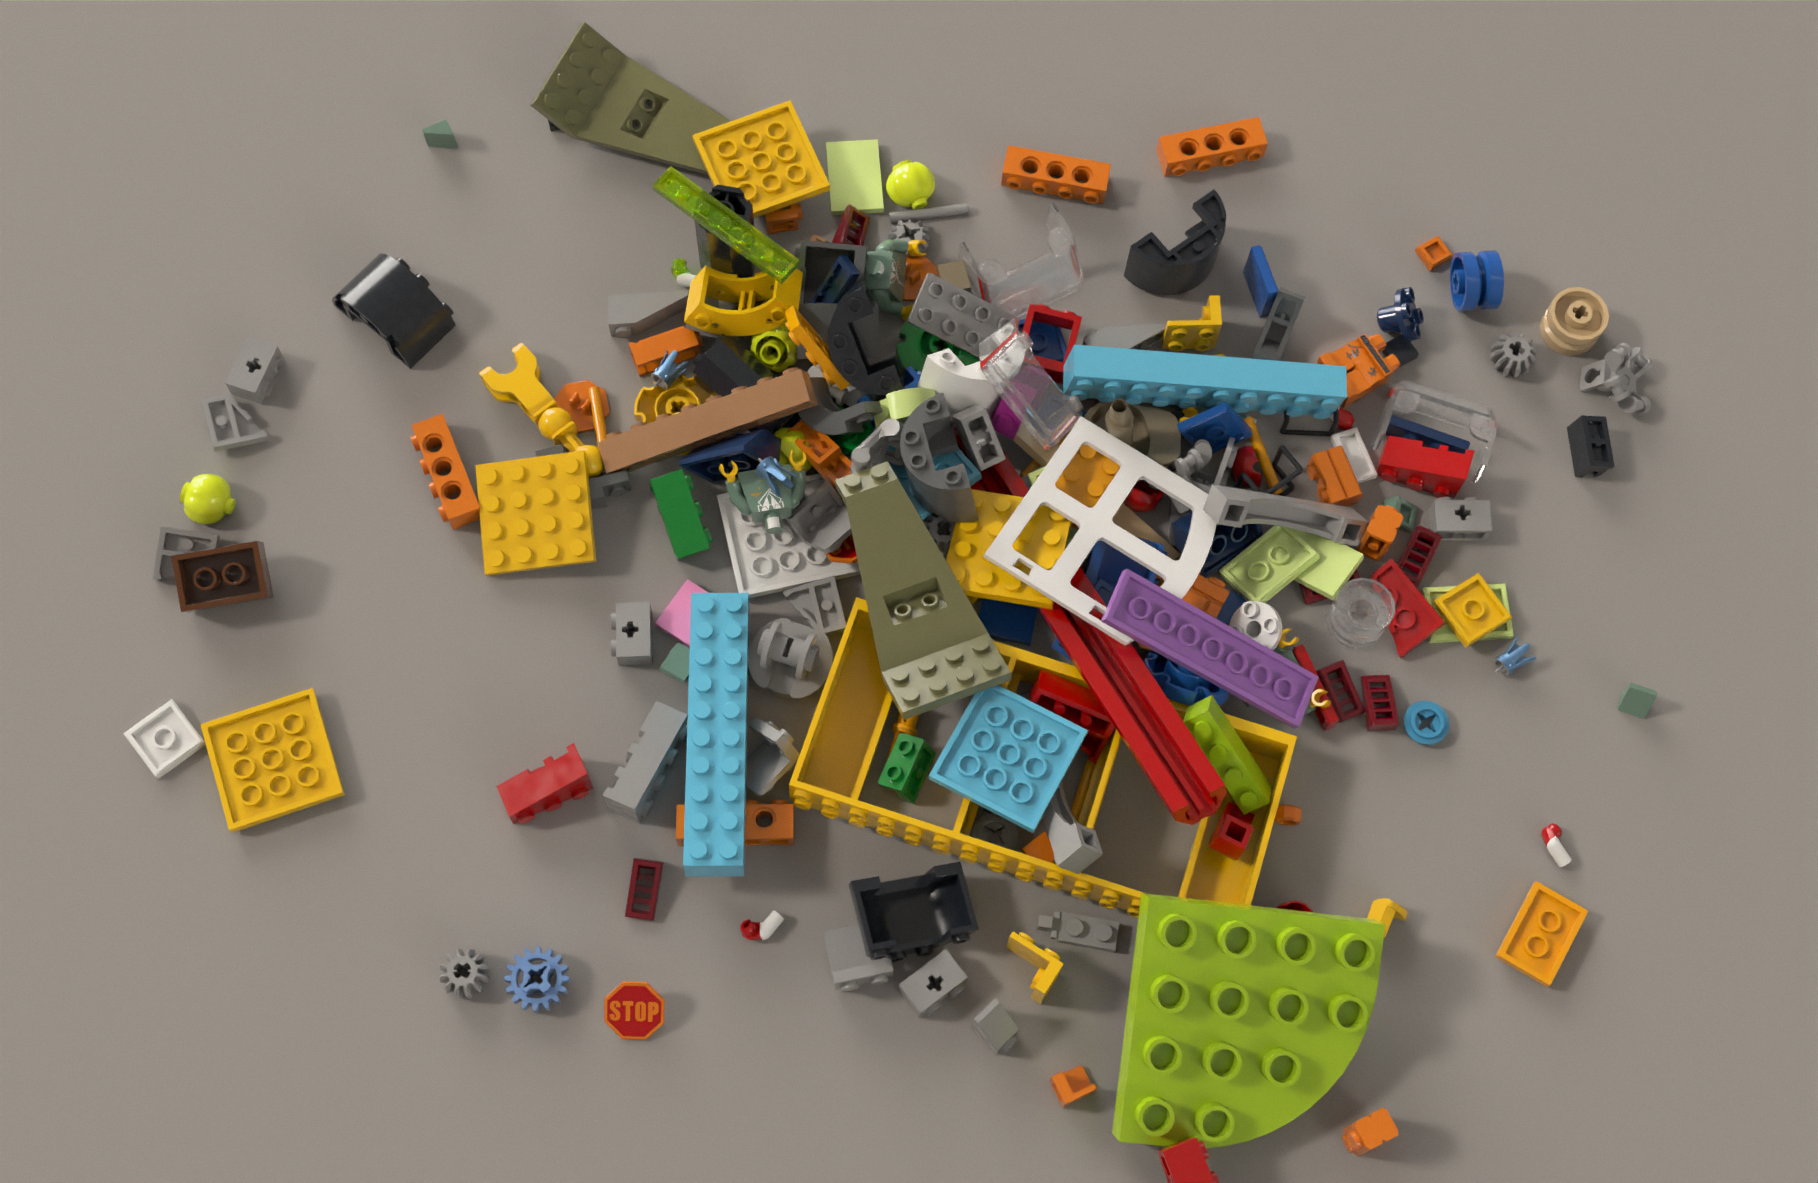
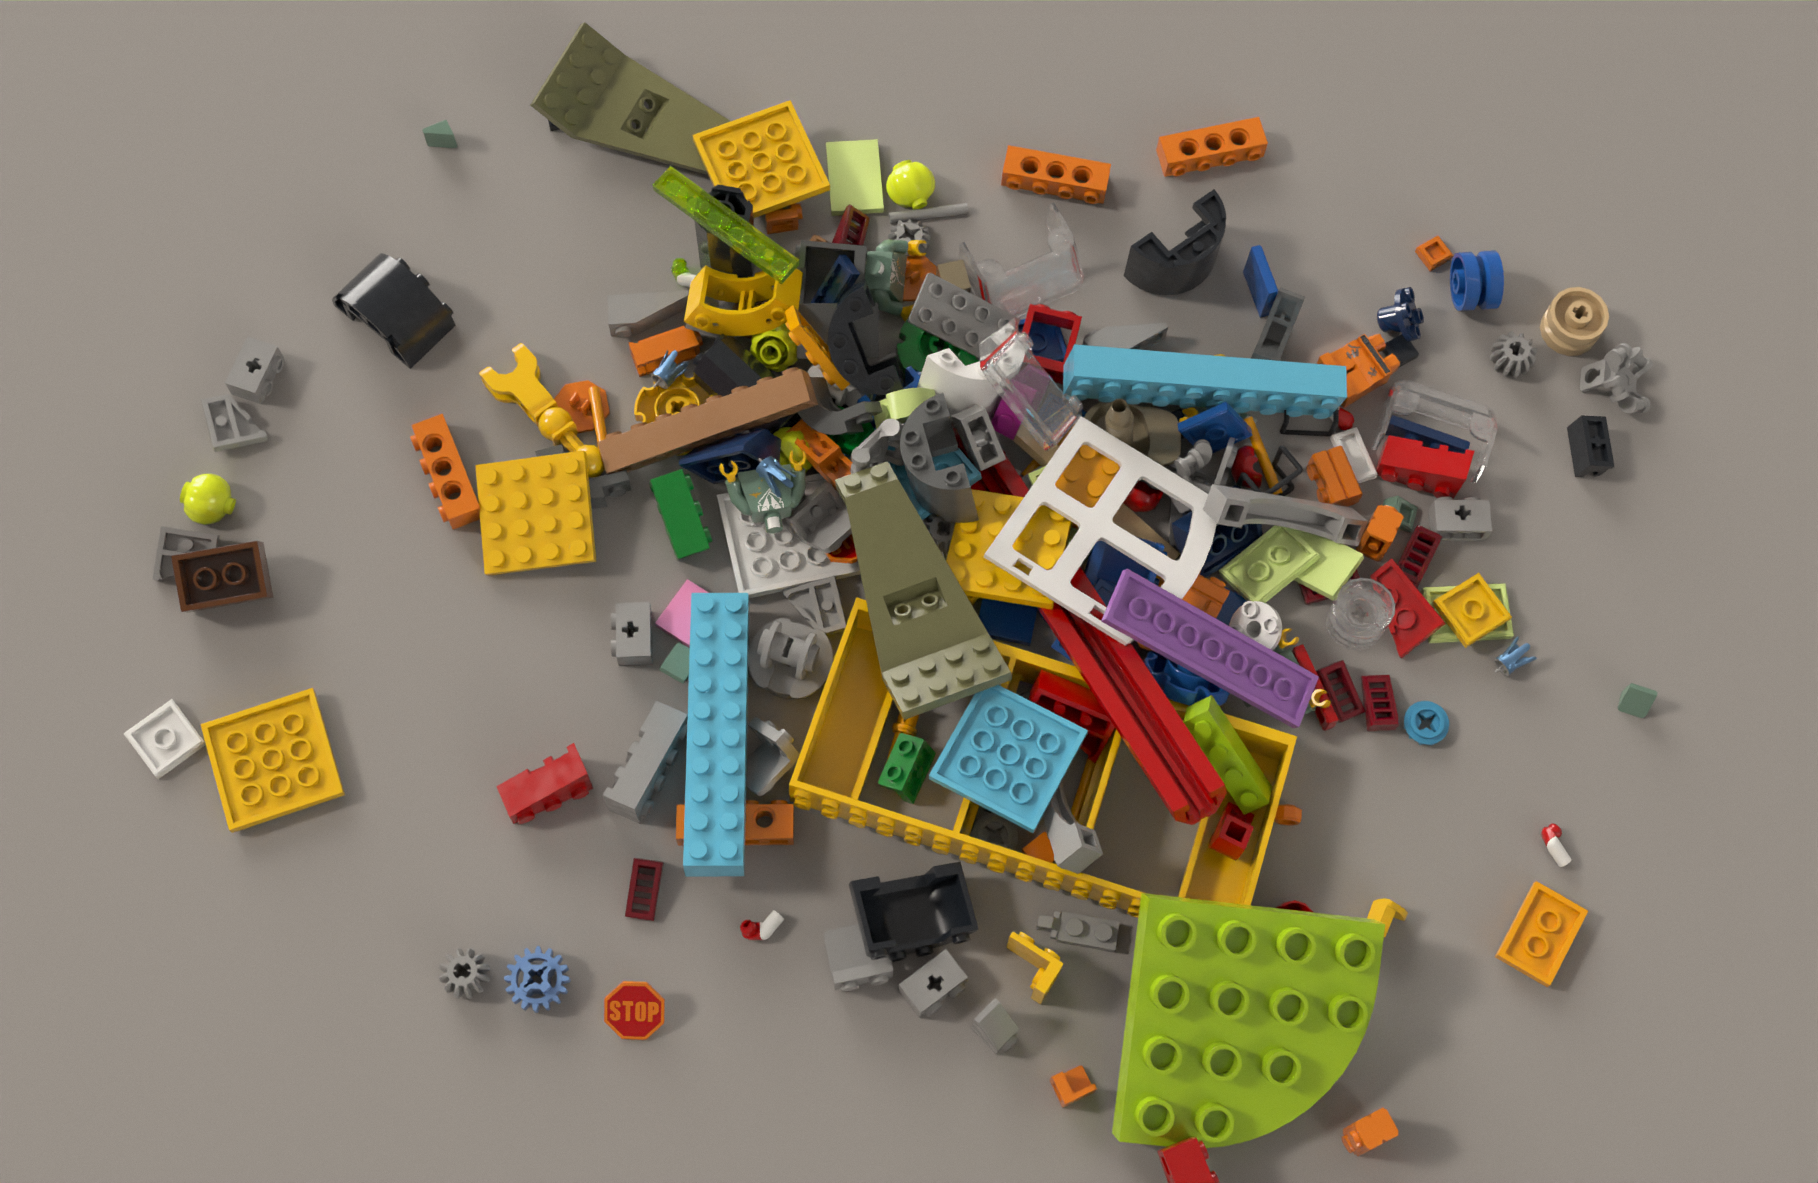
(1195, 334): yellow bracket -> none

